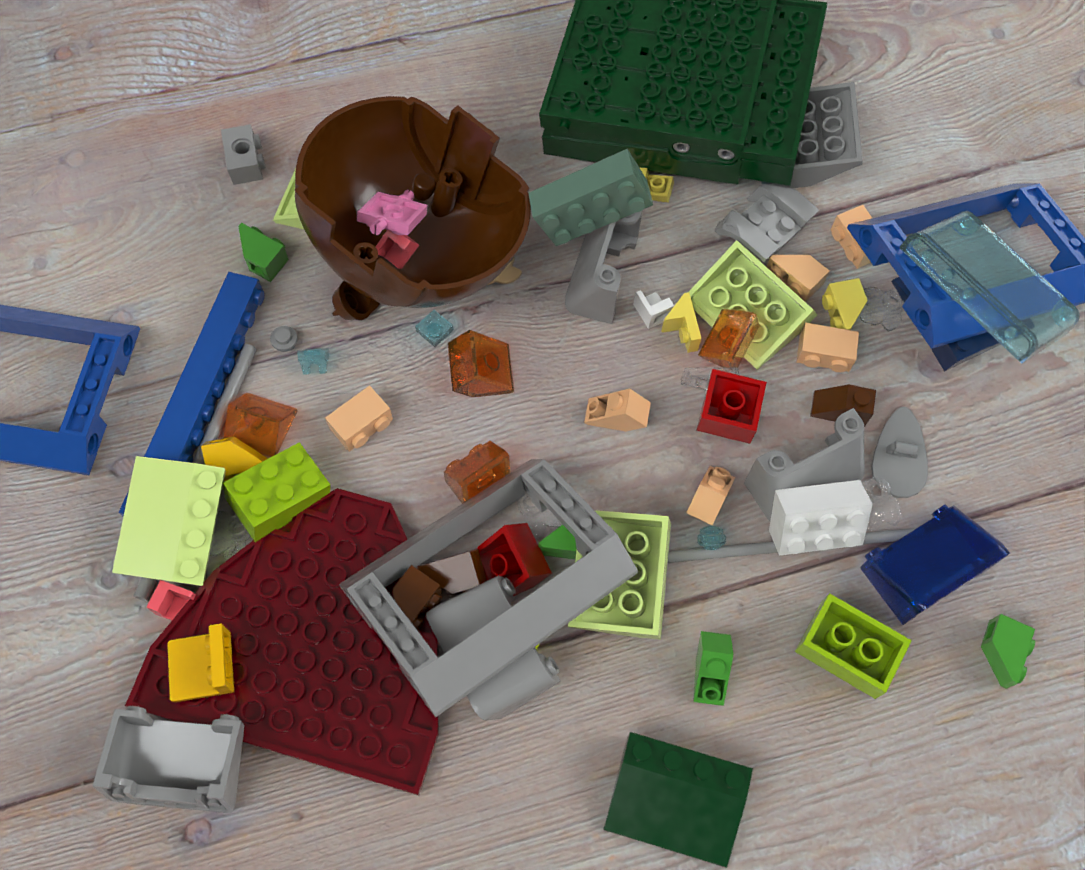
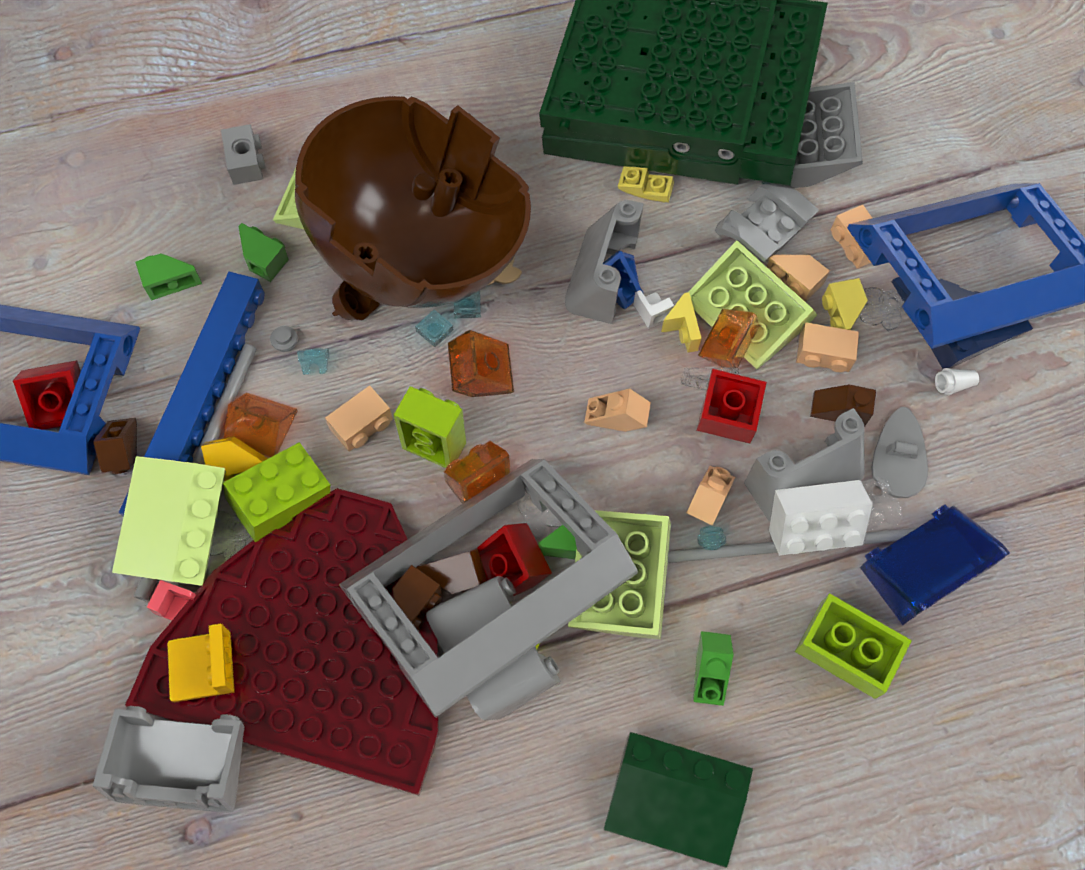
(46, 393): none -> red slope
(117, 445): none -> reddish brown slope
(166, 275): none -> bright green slope
(392, 213): bright pink plate -> none
(396, 248): coral panel -> none
(430, 426): none -> lime brick
(468, 307): none -> clear light blue plate
(590, 198): sand green brick -> none
(629, 279): none -> blue slope
(955, 380): none -> white cone
(992, 284): clear light blue windscreen -> none
(1006, 649): bright green slope -> none

